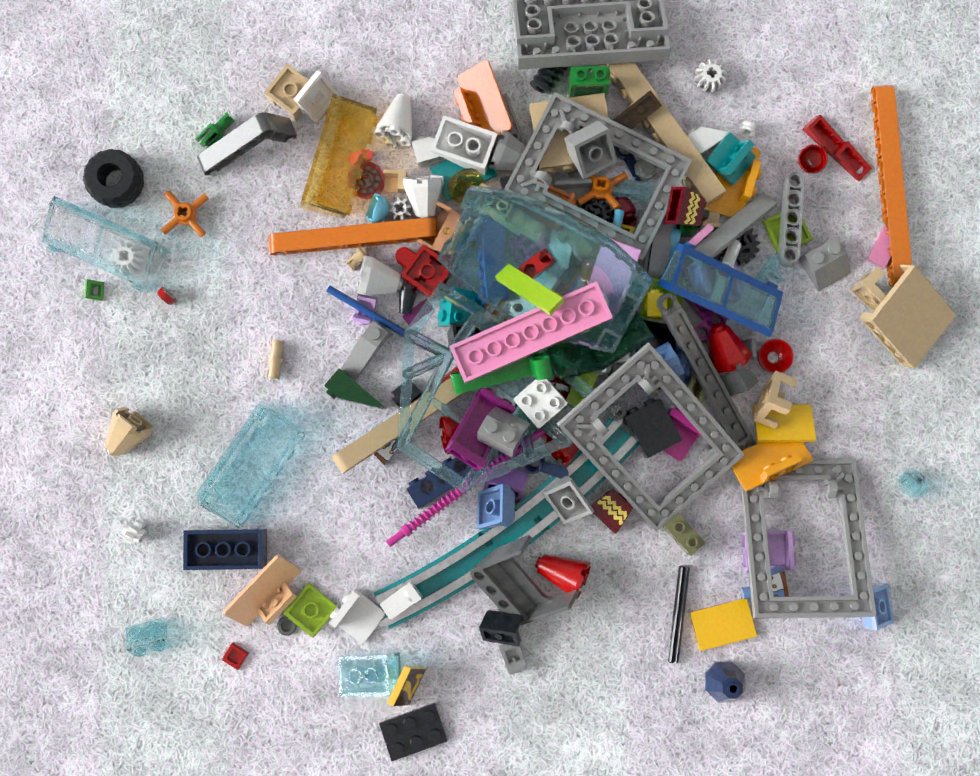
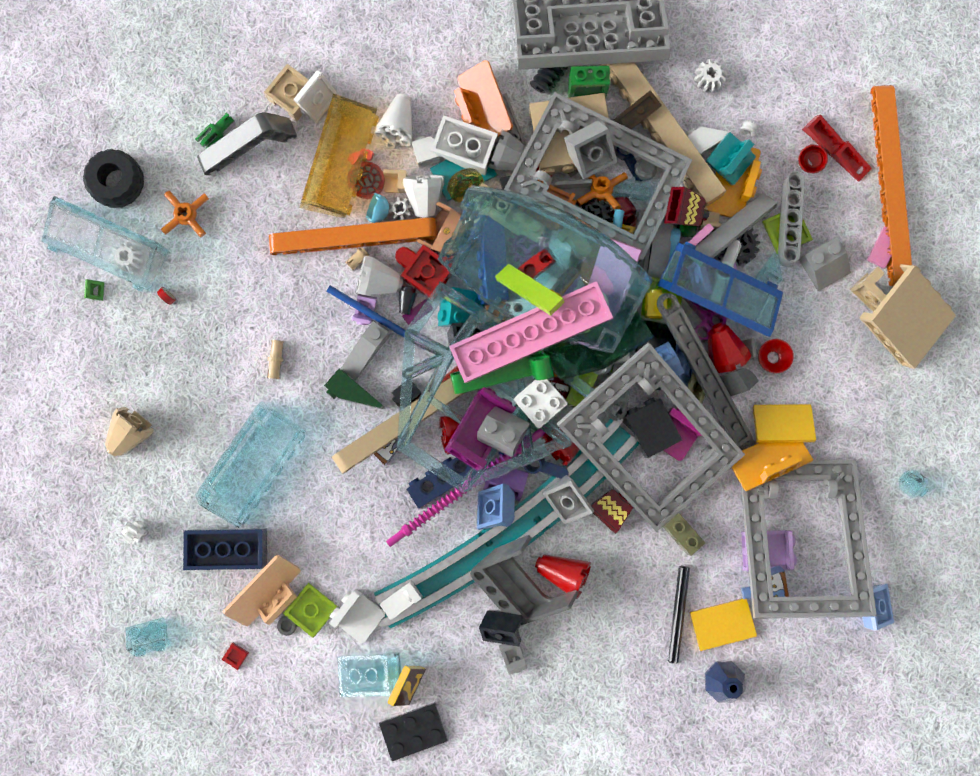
(772, 399): tan panel -> none

